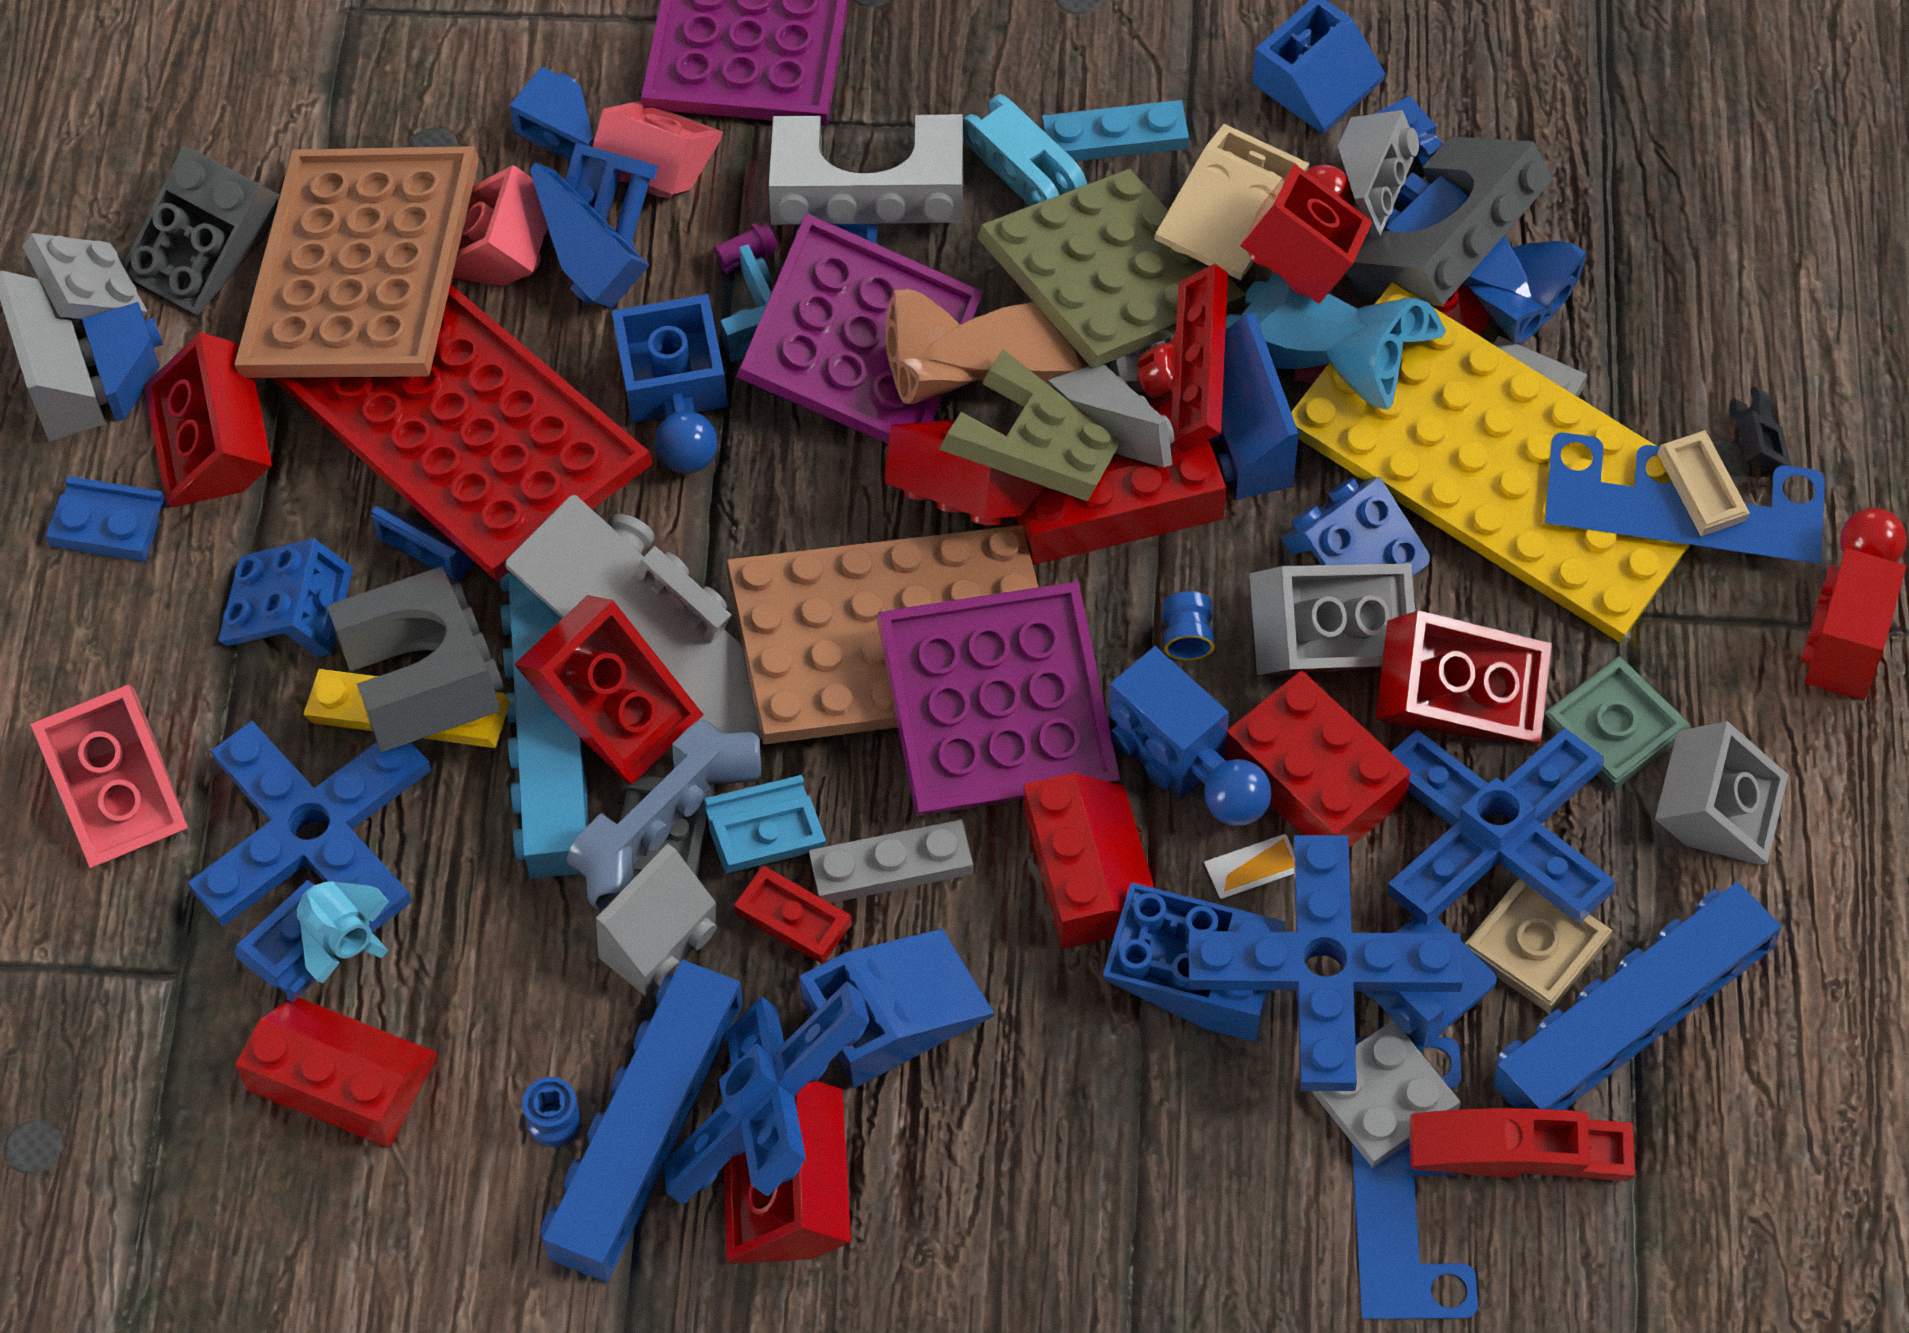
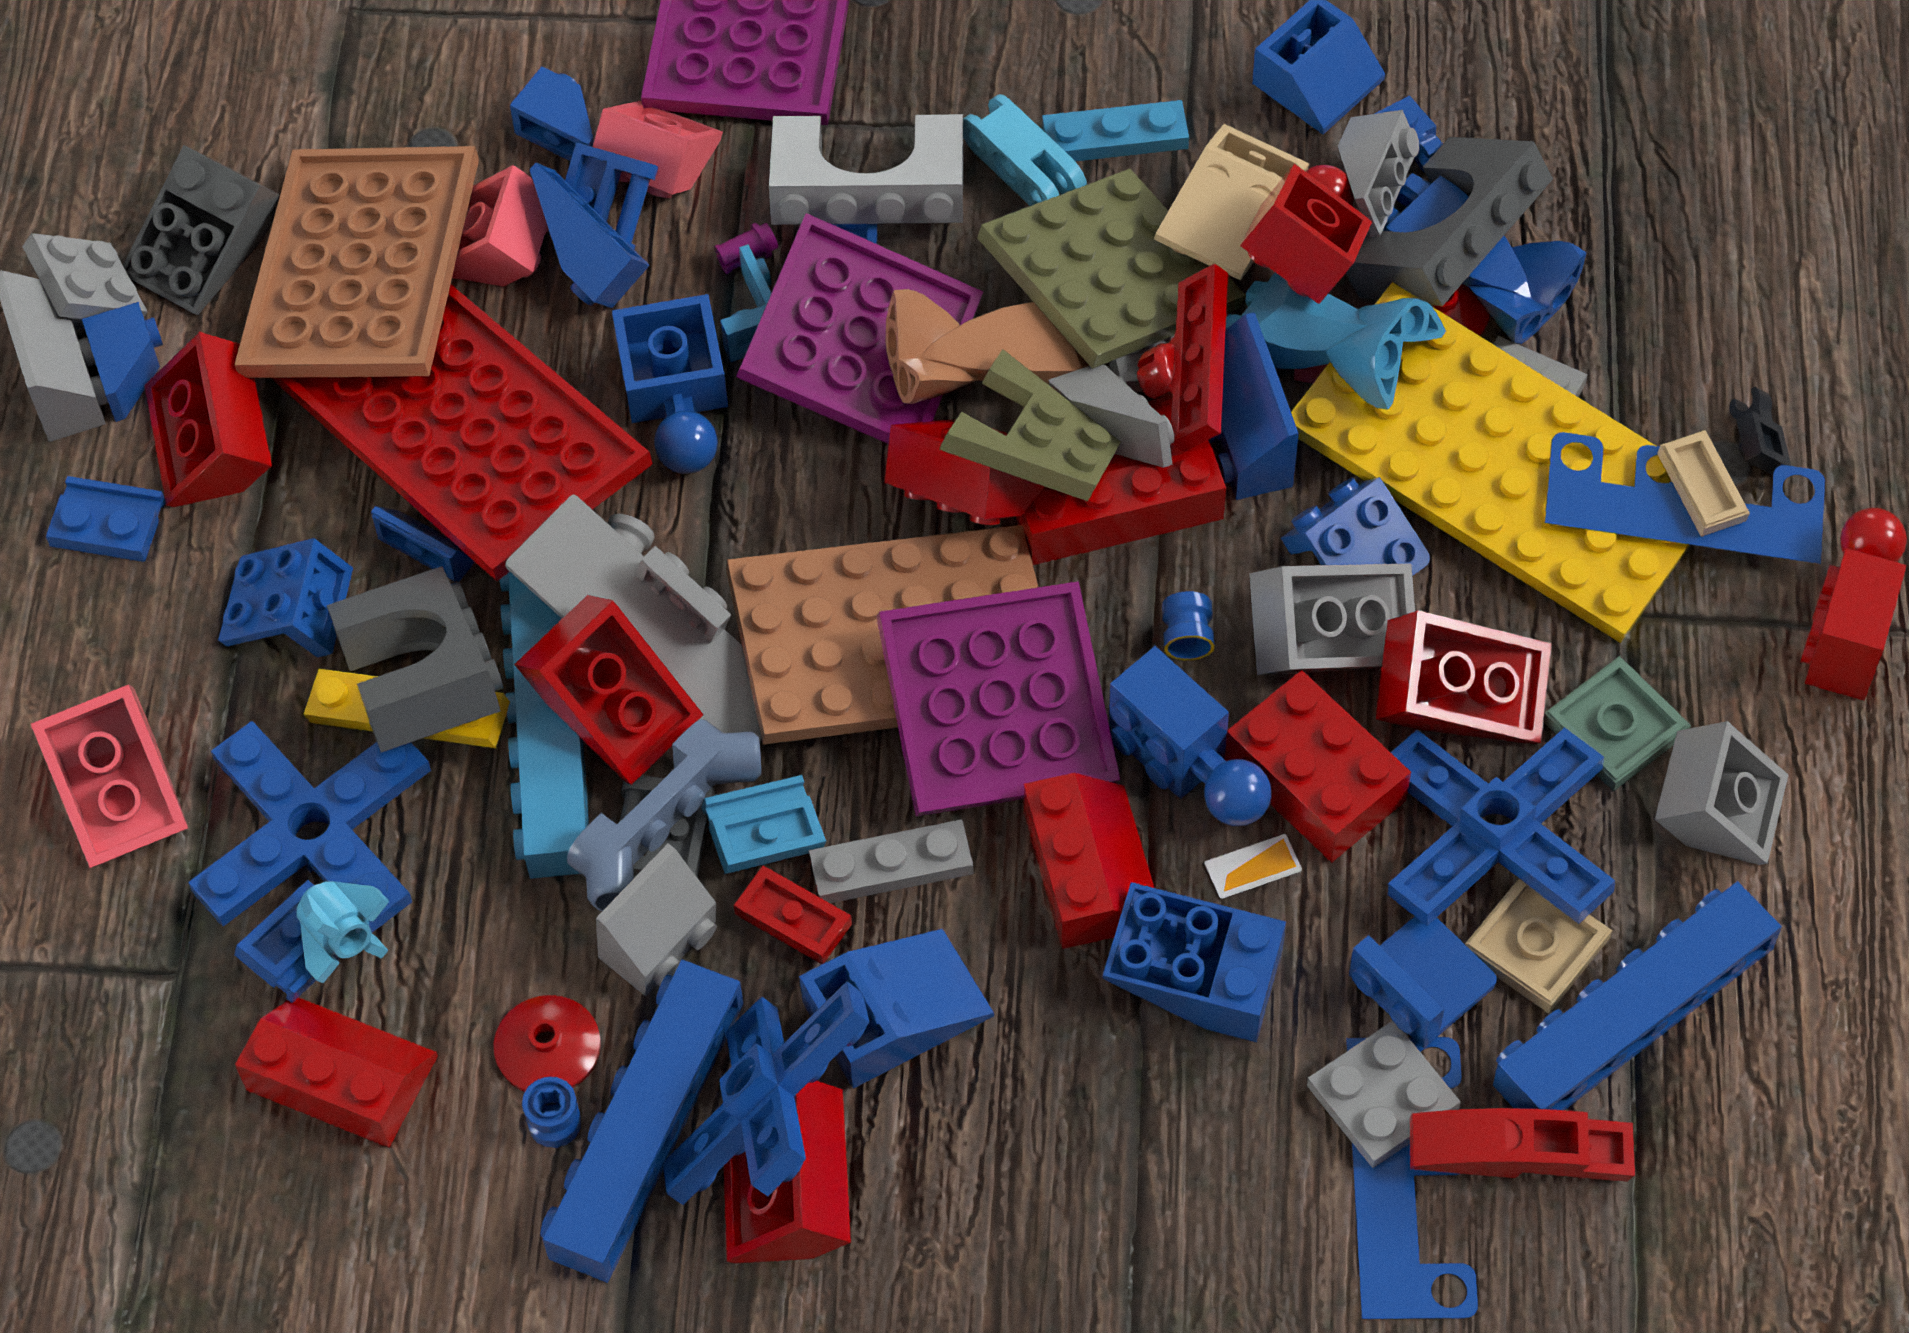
(567, 1056): none -> red dish
(1324, 929): blue piece -> none

